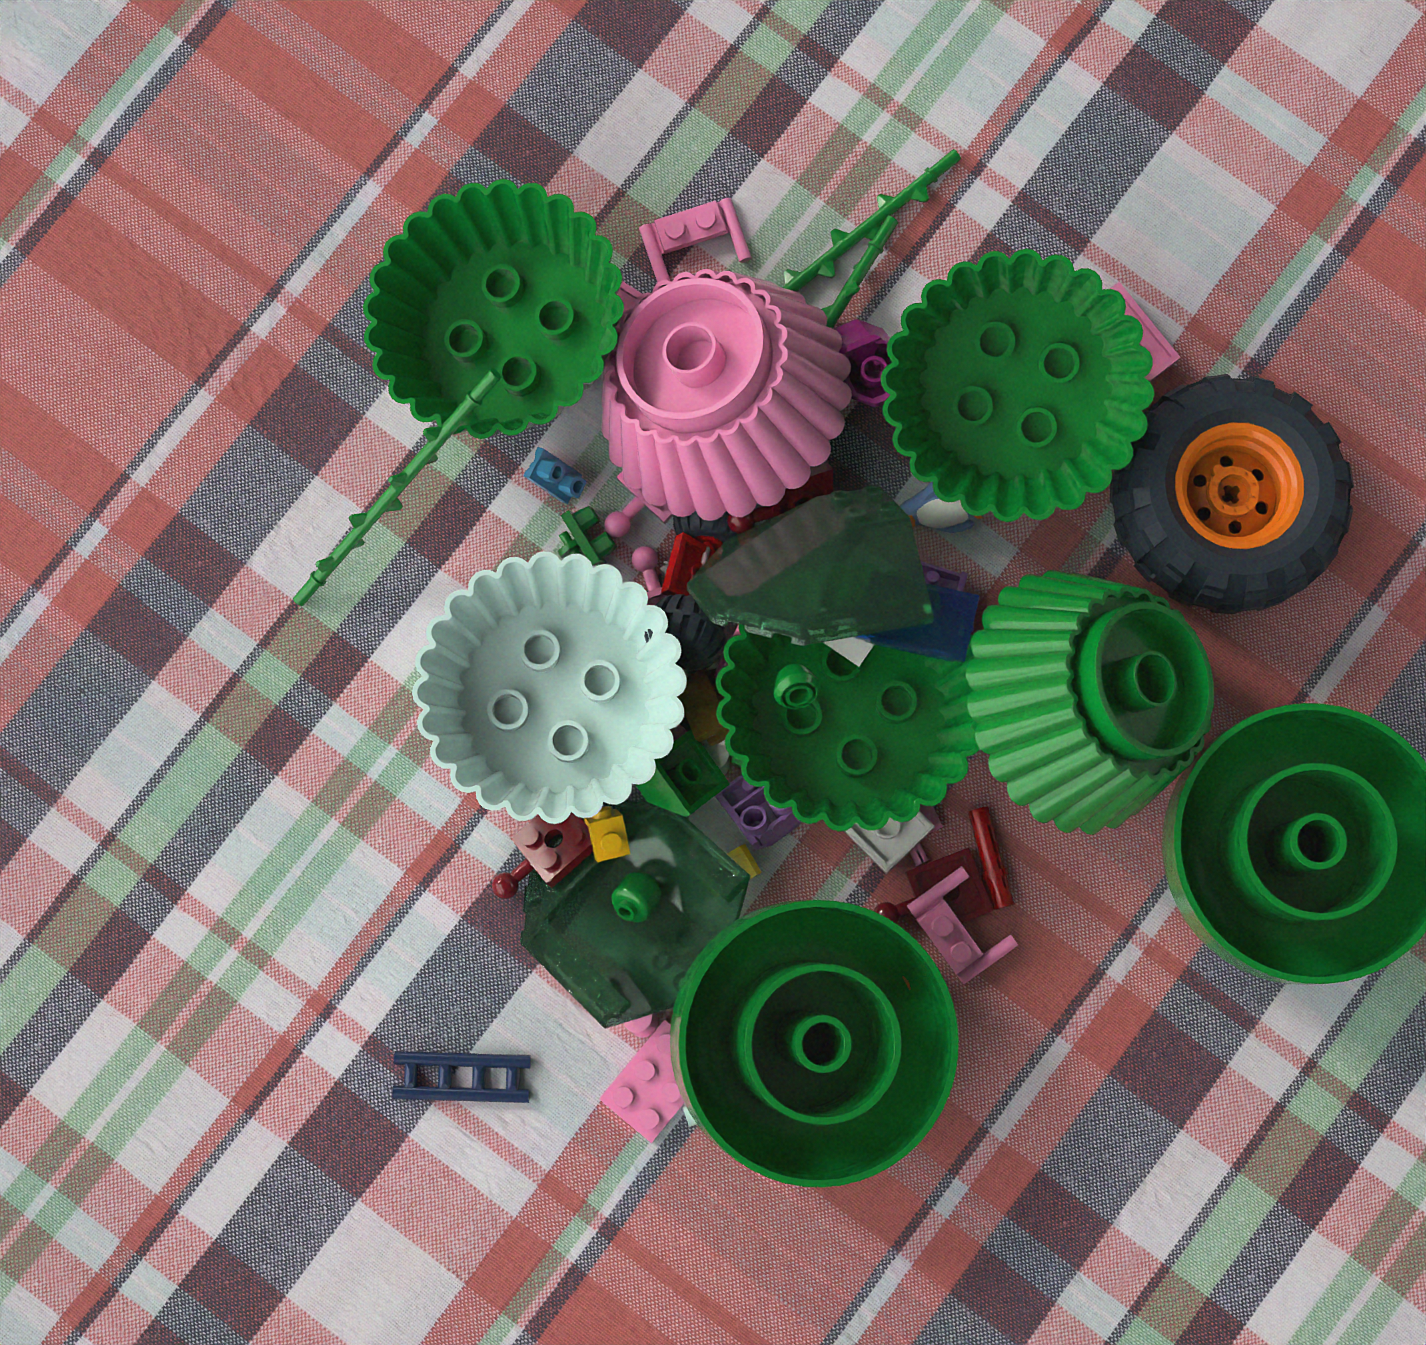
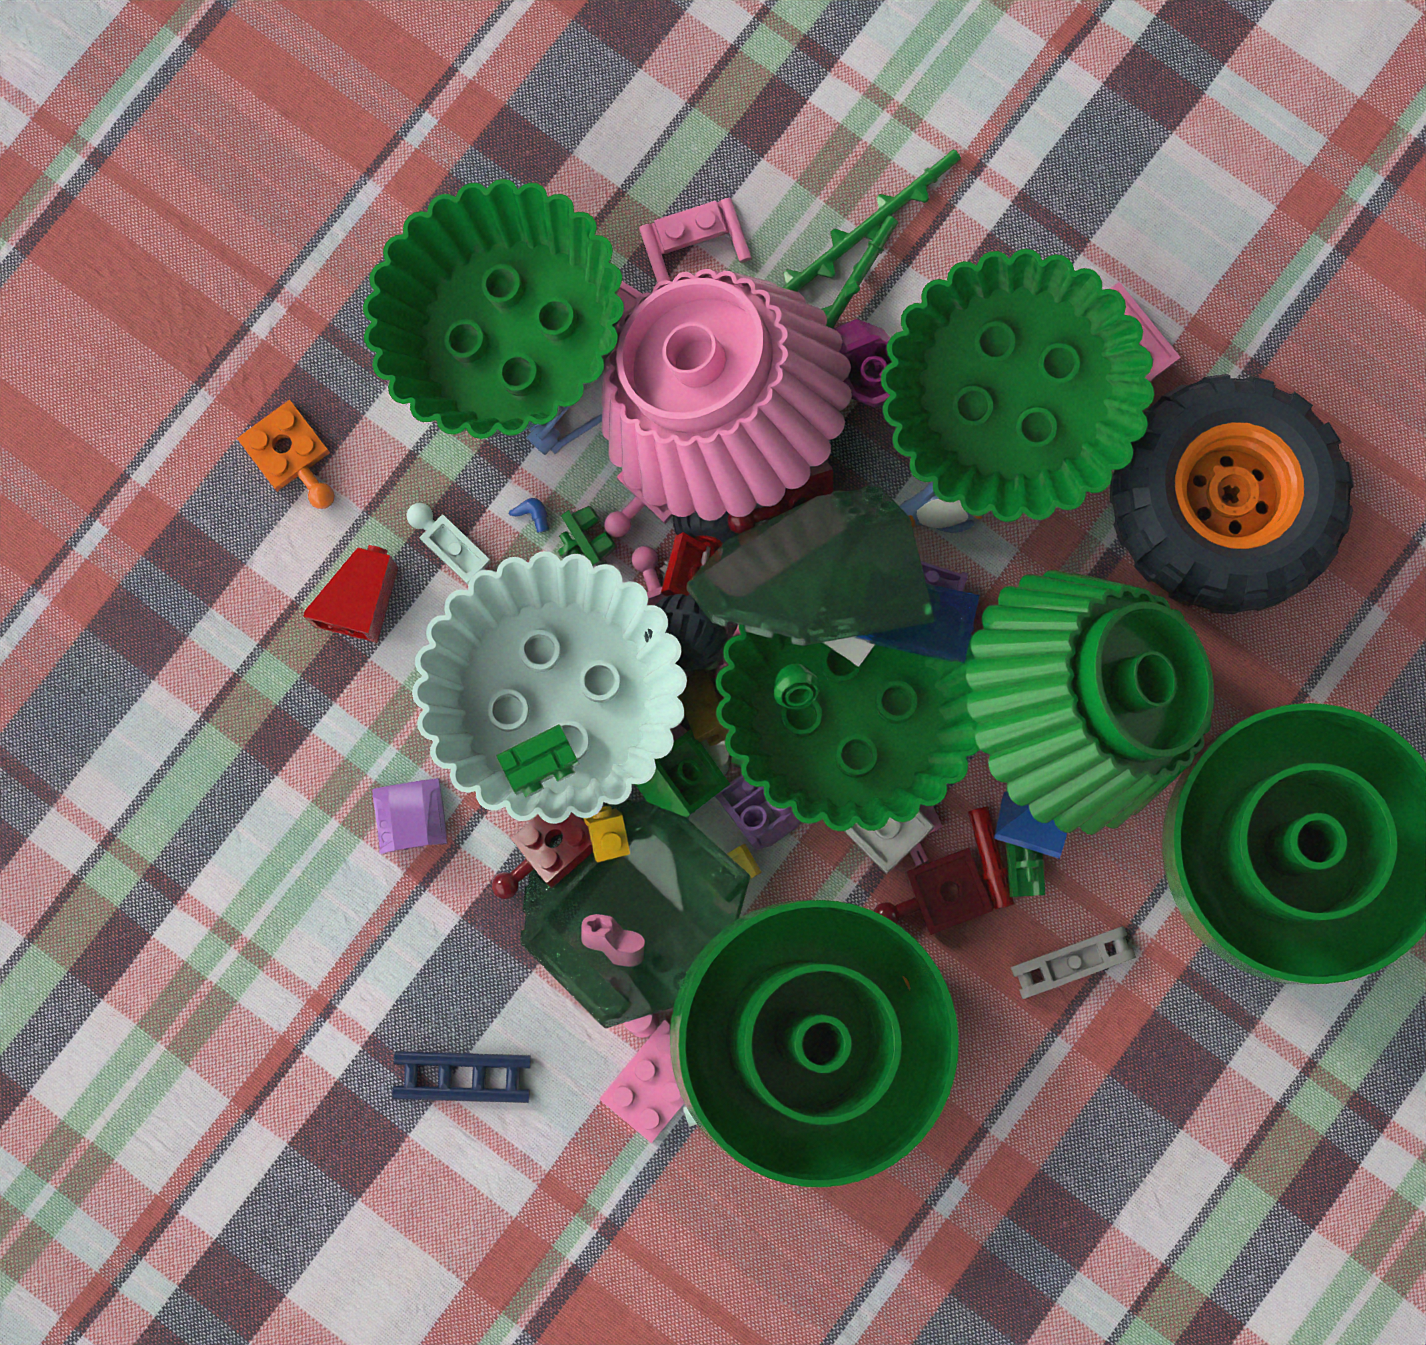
(285, 467): none -> orange plate
(356, 596): none -> red slope
(389, 499): green plant -> none
(409, 815): none -> medium lavender slope
(447, 542): none -> light aqua plate
(537, 511): none -> blue animal
(538, 761): none -> green brick
(545, 436): none -> medium blue plant
(555, 476): dark azure hips -> none
(606, 935): none -> bright pink piece
(636, 897): green head -> none
(949, 933): bright pink plate -> none
(1019, 828): none -> blue slope
(1025, 871): none -> green hips
(1073, 962): none -> light grey plate

